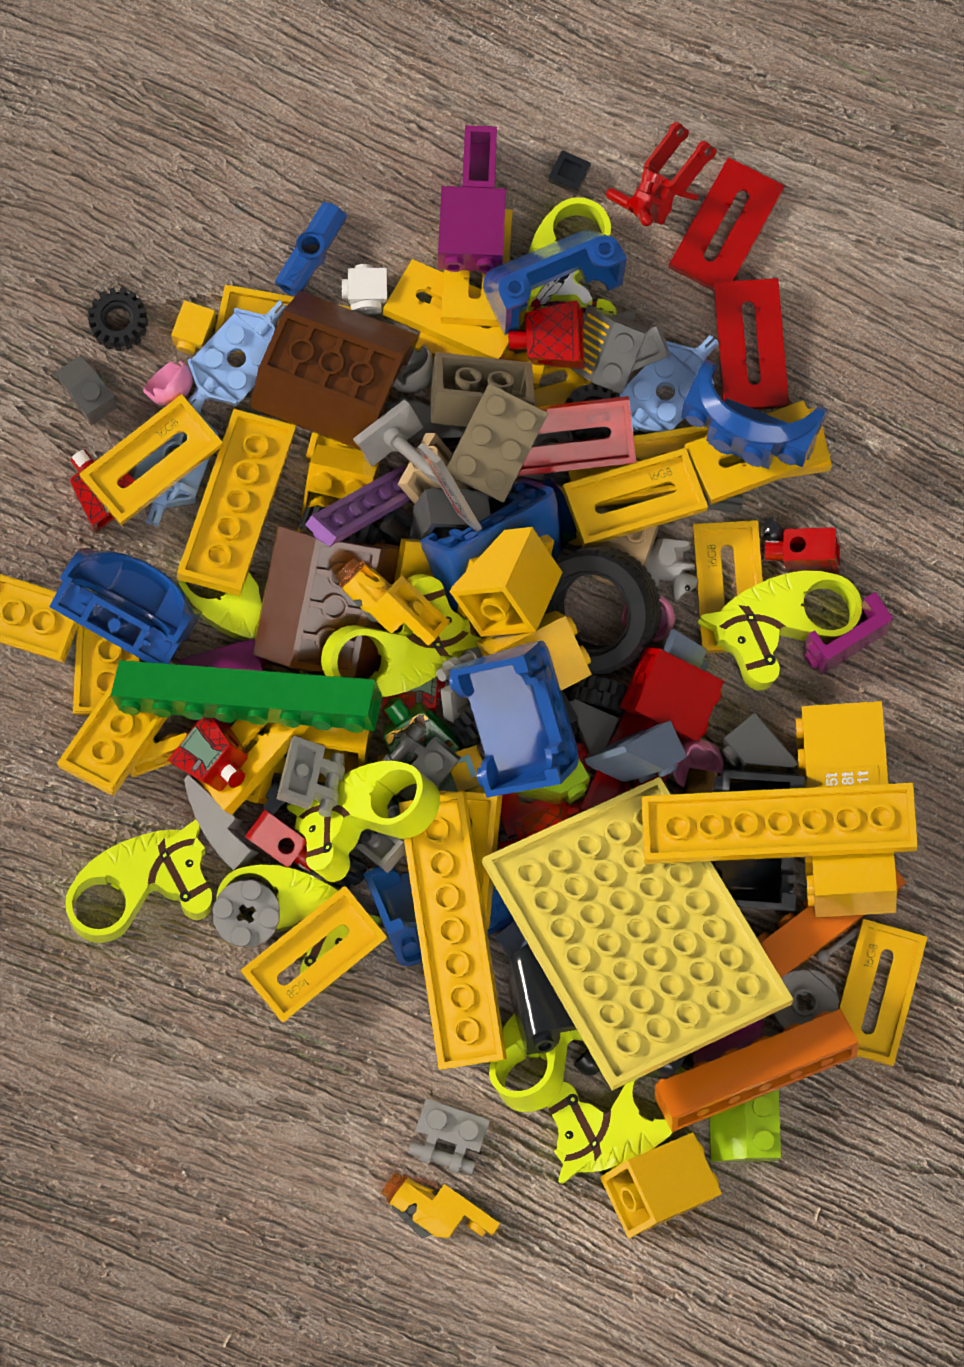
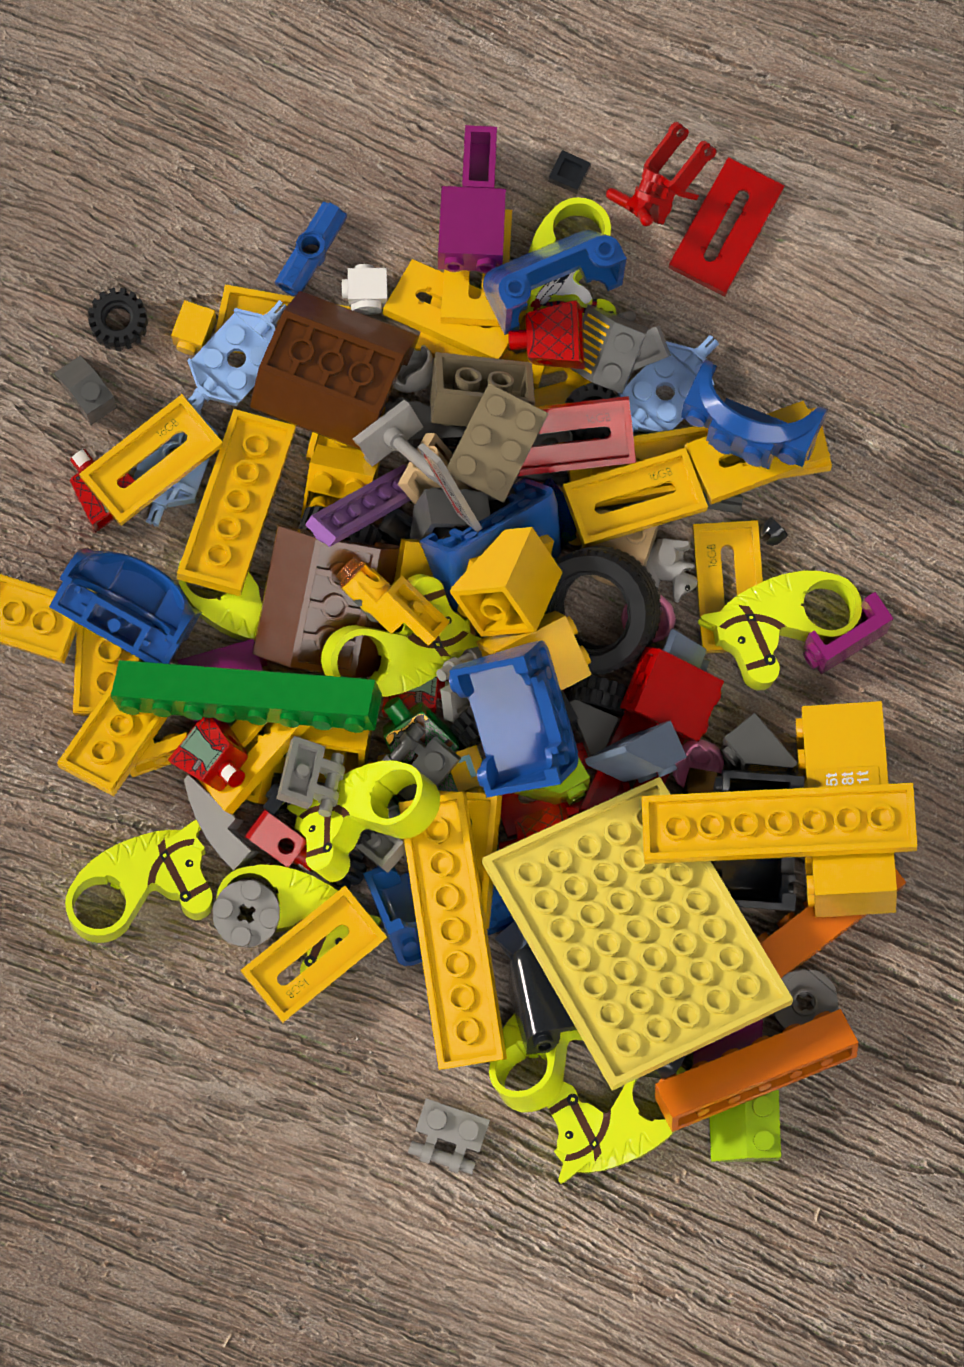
(169, 383): bright pink hair -> none
(432, 1213): yellow plate -> none
(586, 1064): black hinge -> none
(661, 1184): yellow slope -> none
(765, 296): red piece -> none
(819, 550): red torso -> none
(824, 955): light grey hinge -> none
(907, 956): yellow piece -> none

